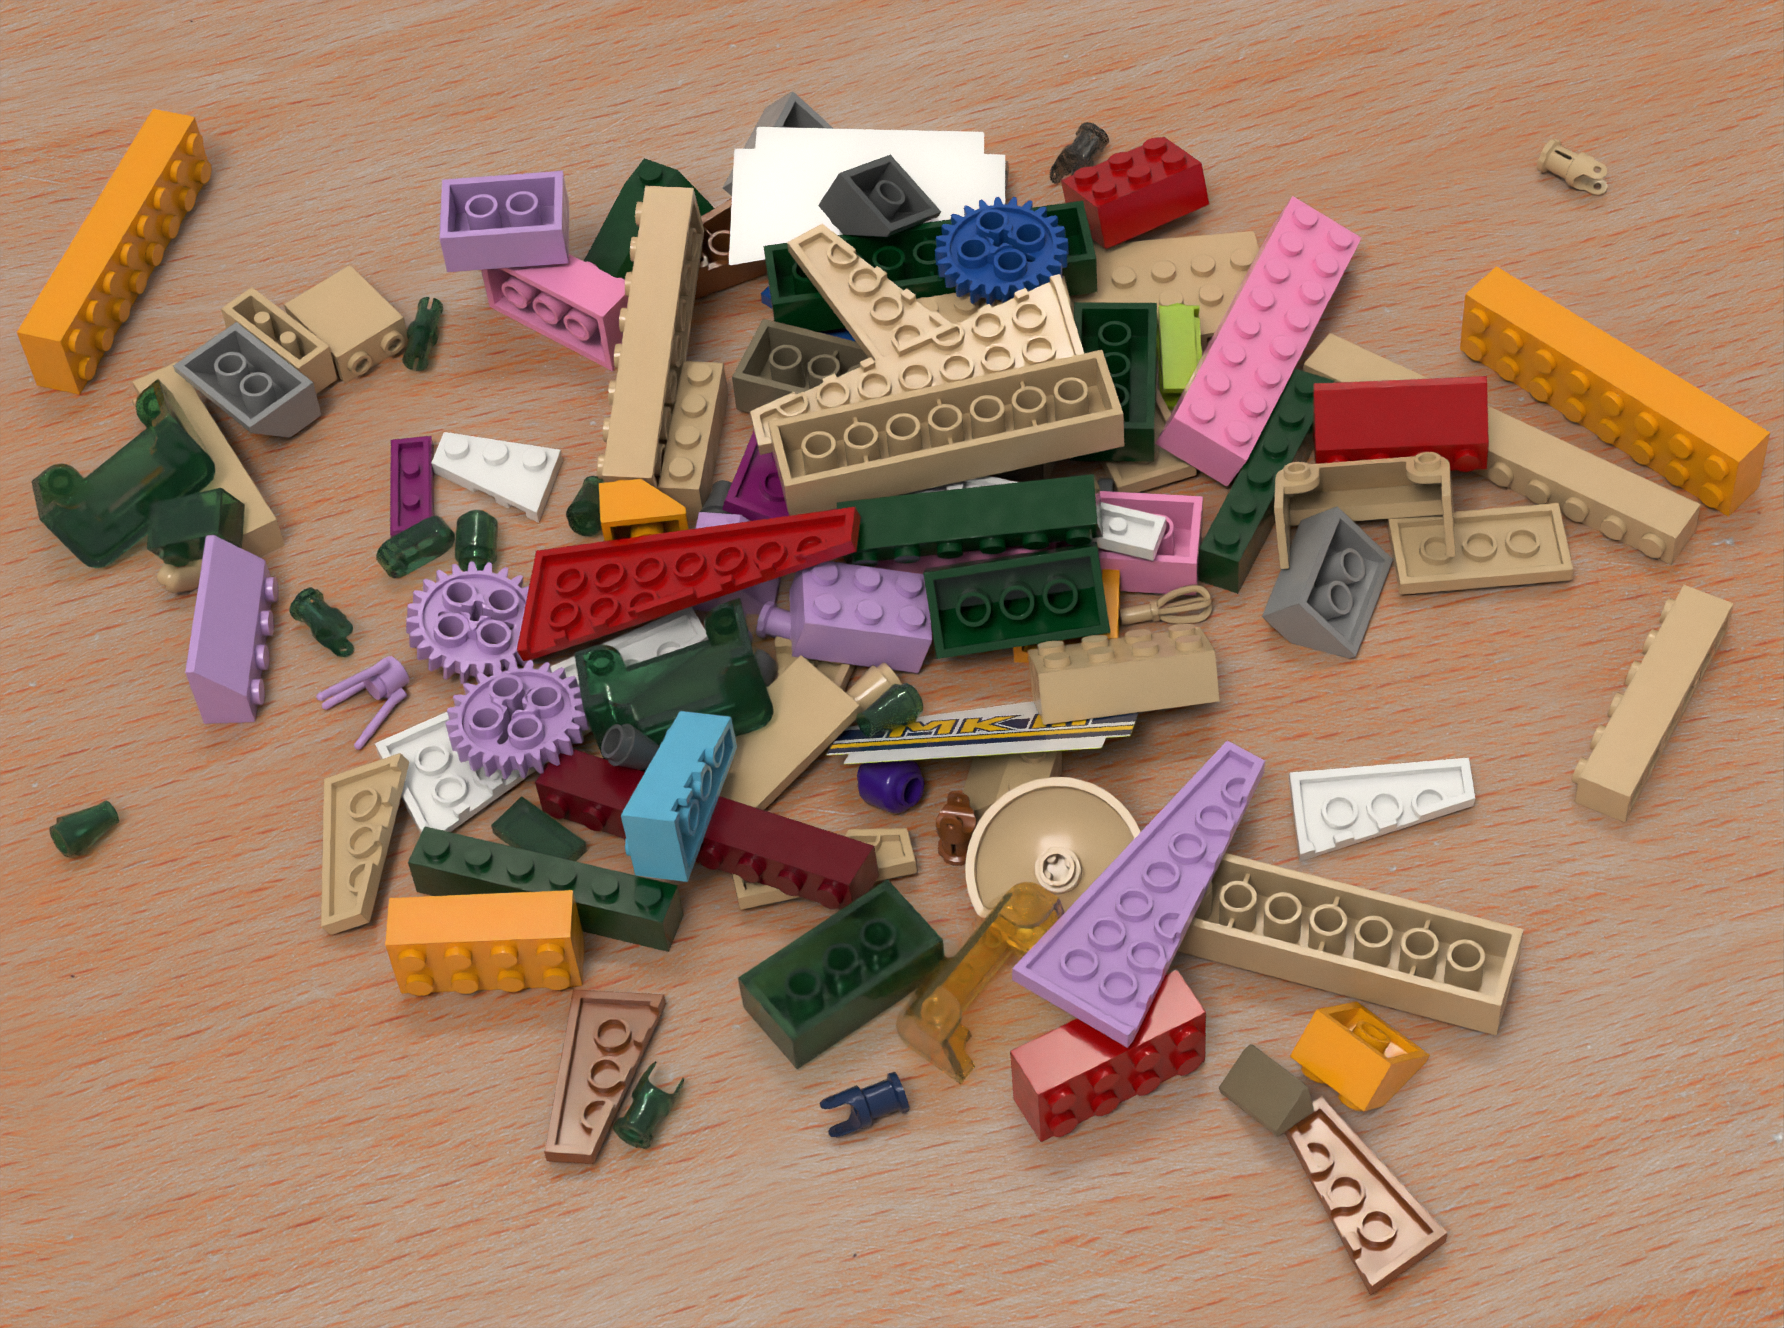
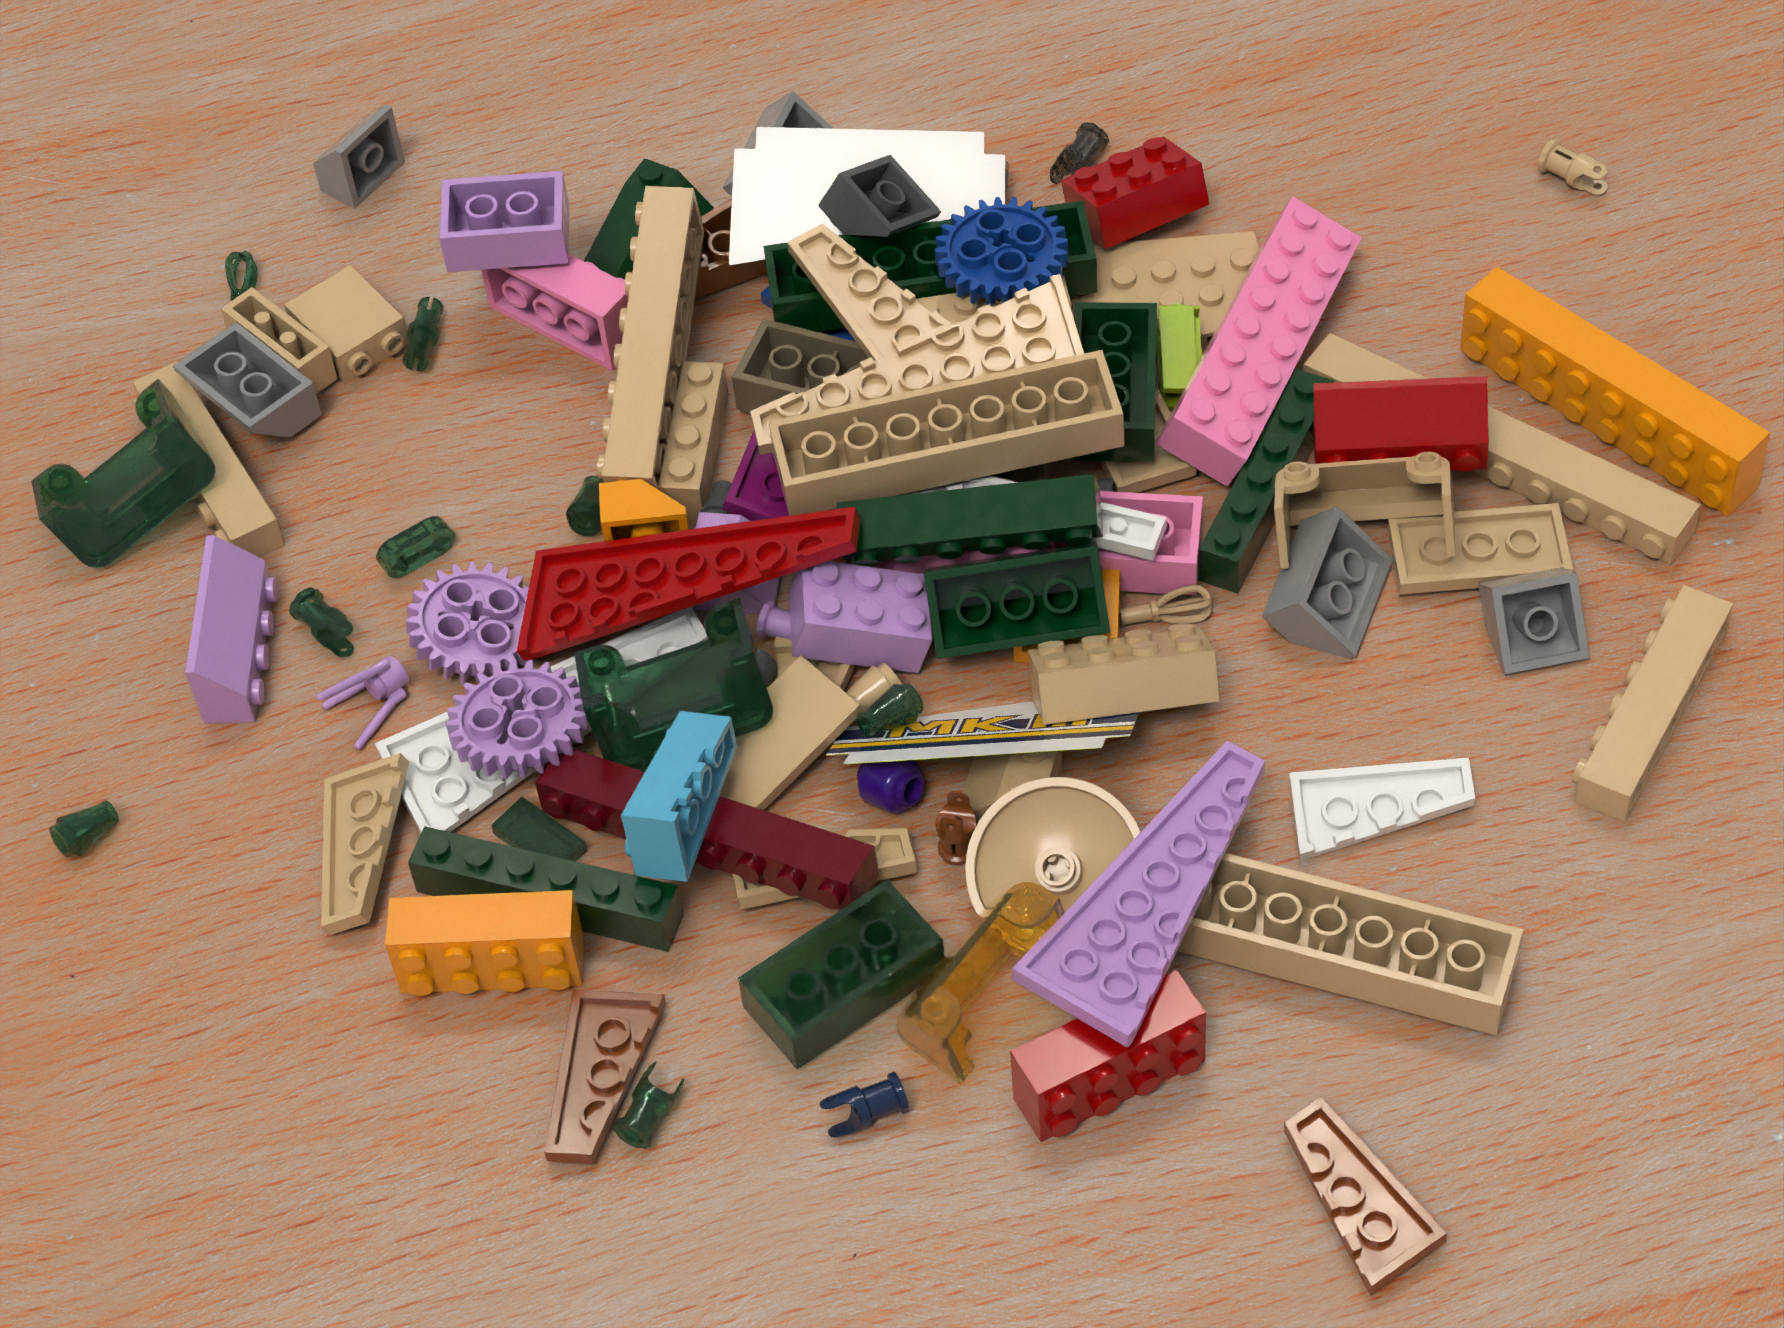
(115, 252): light orange brick -> none
(181, 525): clear green brick -> none
(182, 578): tan arm -> none
(231, 270): none -> clear green piece
(361, 158): none -> light grey slope
(411, 482): magenta tile -> none
(476, 539): clear green brick -> none
(506, 470): white wing -> none
(628, 747): dark grey cone -> none
(1267, 1091): dark tan slope -> none
(1357, 1055): light orange slope -> none
(1535, 619): none -> light grey slope

